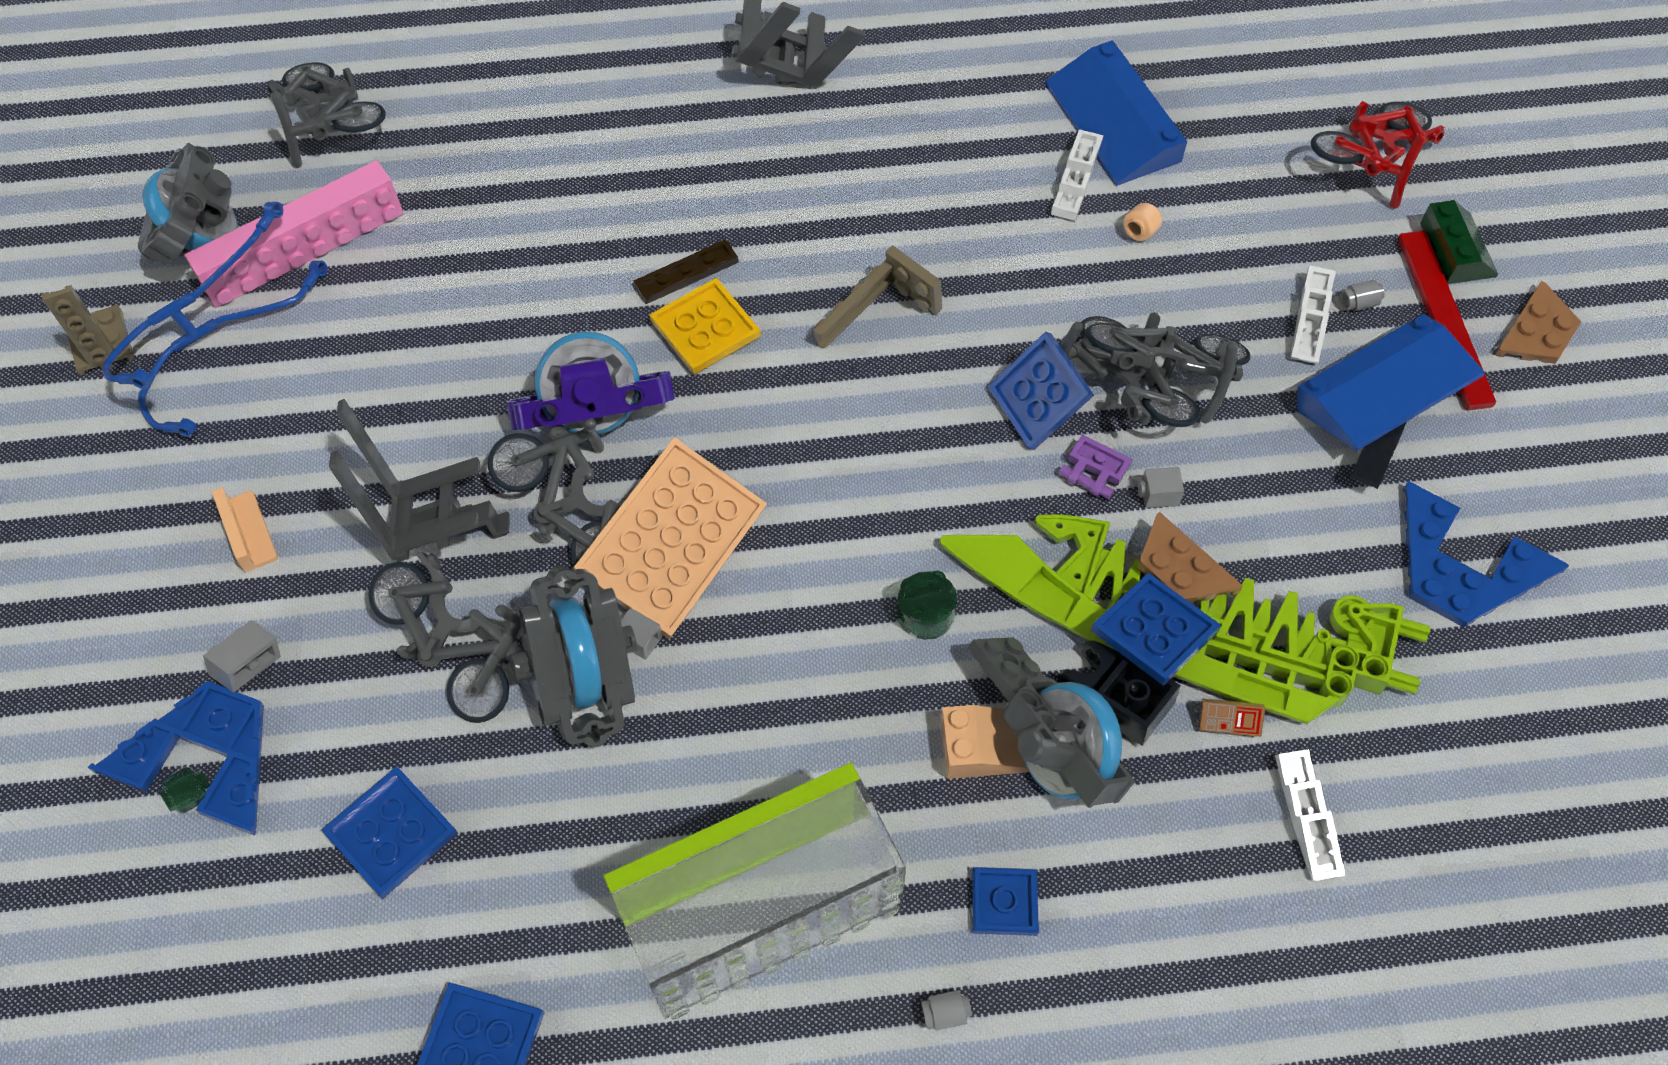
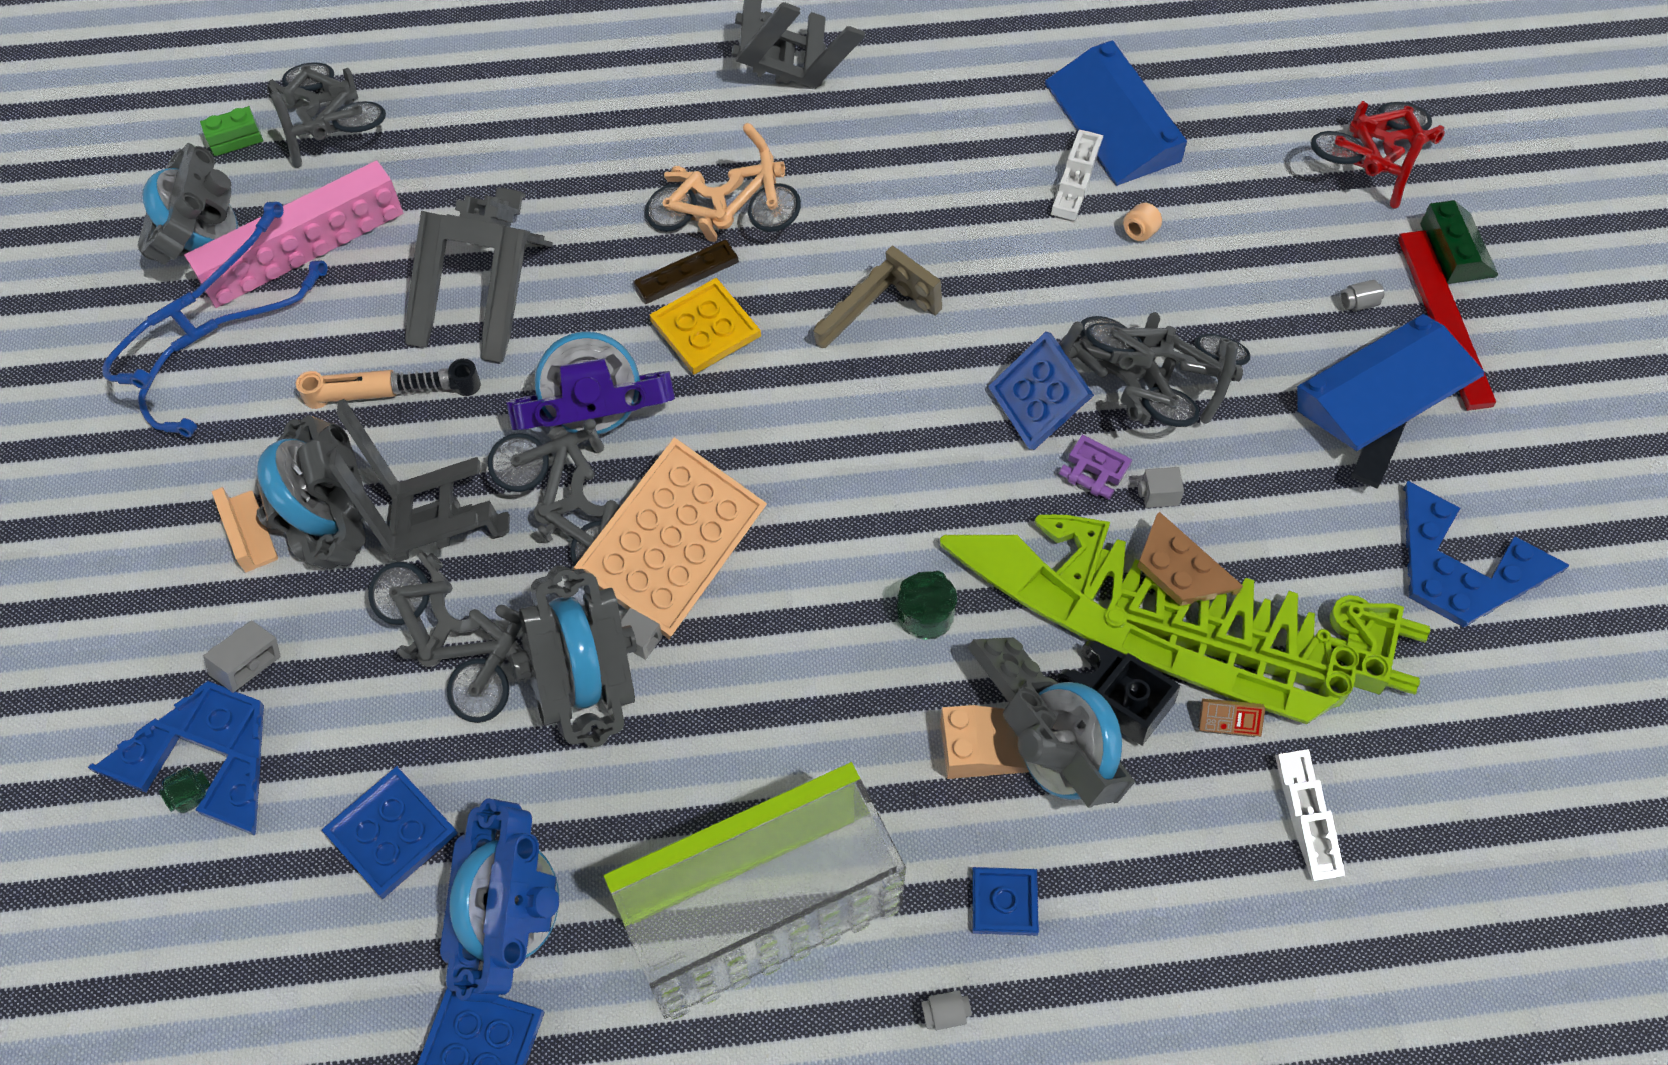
(90, 334): dark tan bracket -> none
(231, 130): none -> bright green brick
(305, 496): none -> dark grey piece
(319, 390): none -> piece
(482, 224): none -> dark grey piece
(497, 901): none -> blue piece
(769, 209): none -> piece
(1155, 628): blue plate -> none
(1313, 315): white slope -> none
(1541, 328): medium nougat wing -> none

